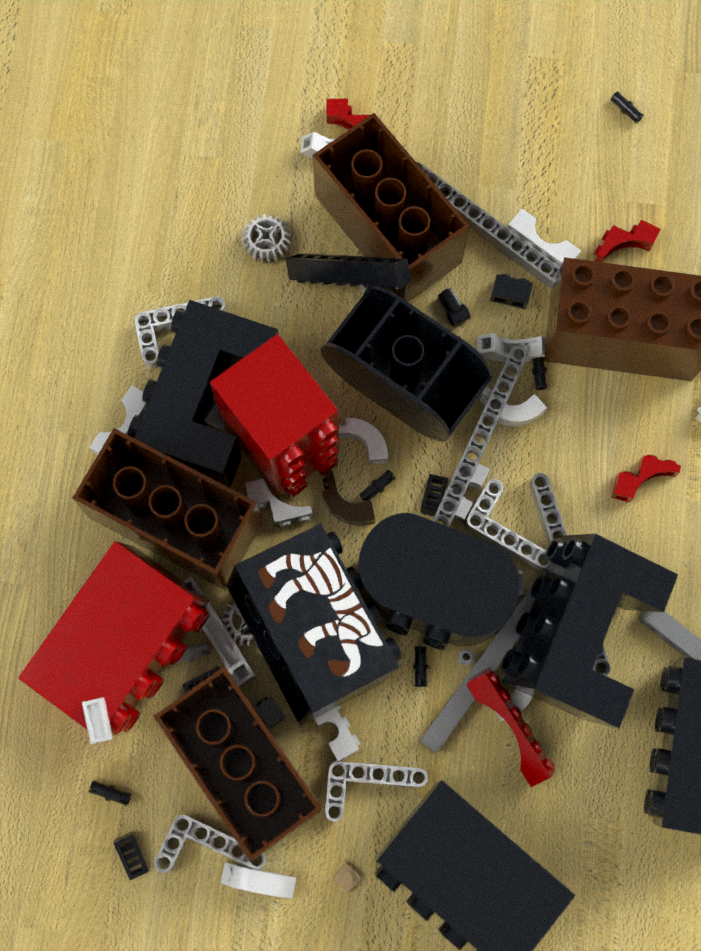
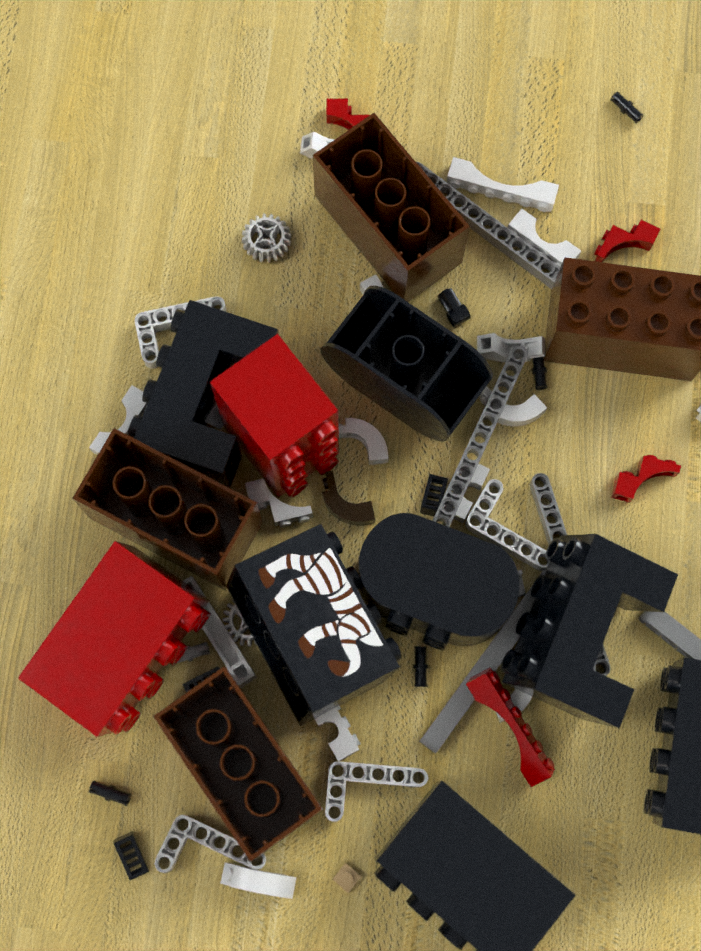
(97, 720): white tile -> none
(270, 712): dark grey brick -> none
(349, 270): black brick -> none
(377, 486): black pin -> none
(469, 654): light grey pin -> none
(511, 291): black brick -> none
(536, 195): none -> white arch

